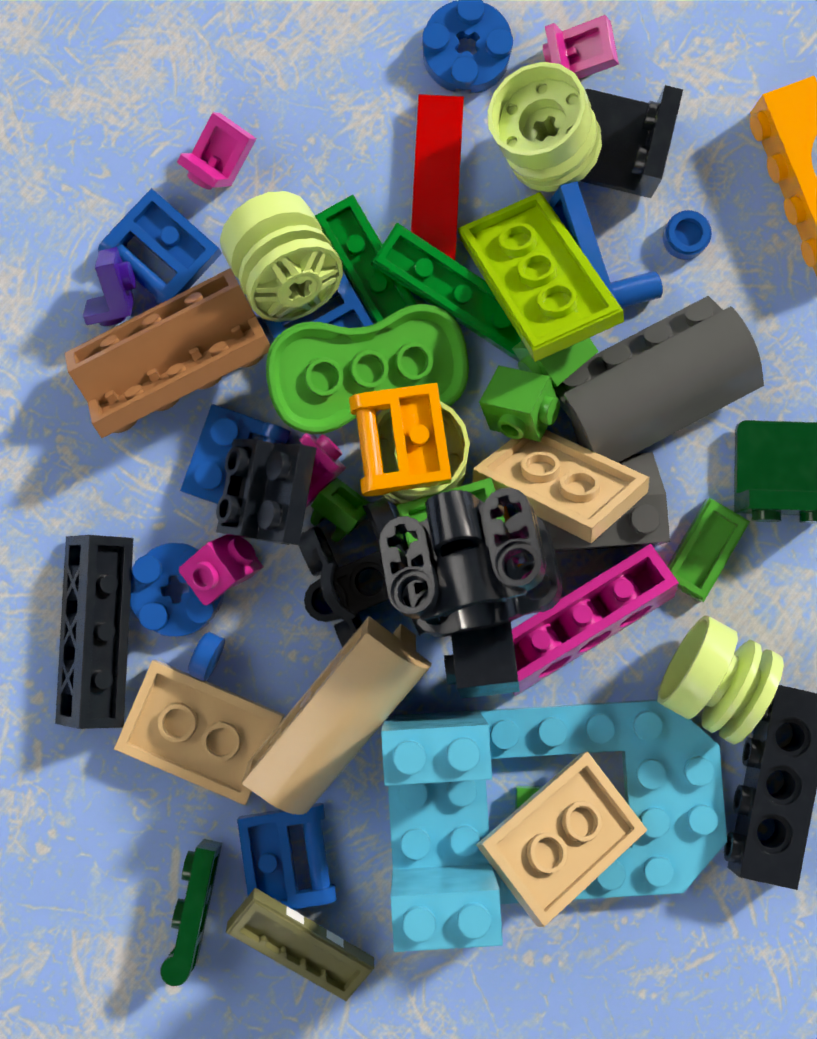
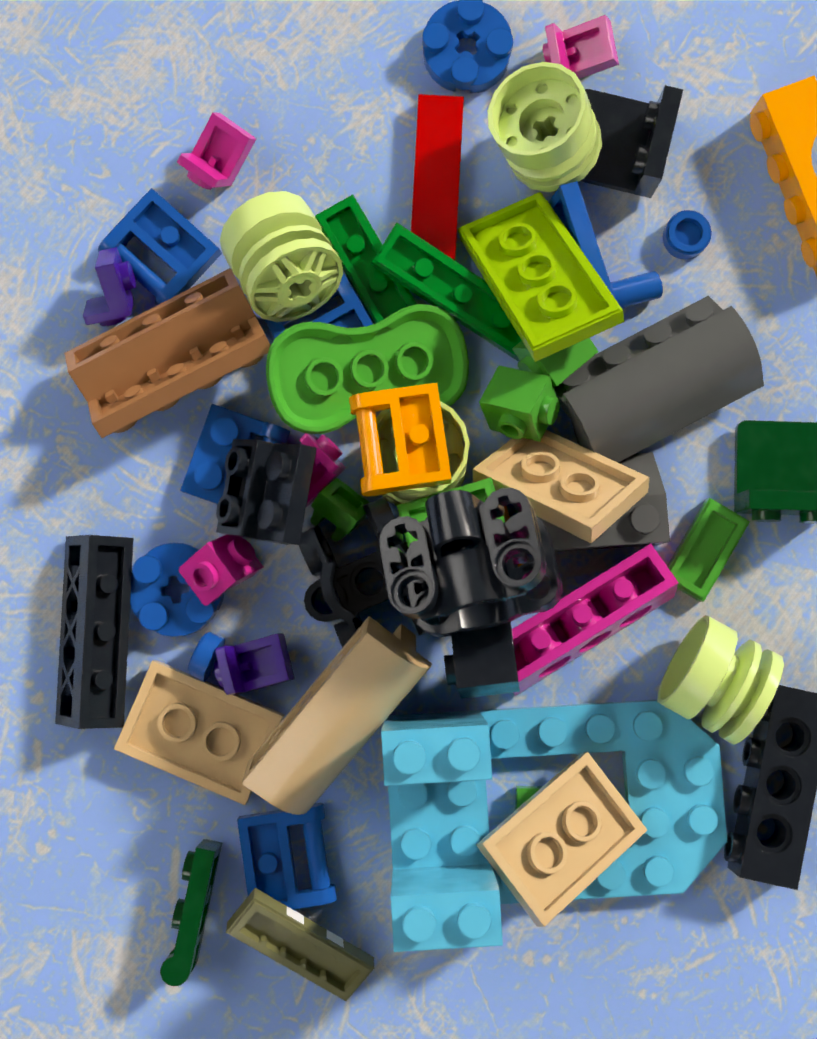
(253, 664): none -> dark purple bracket

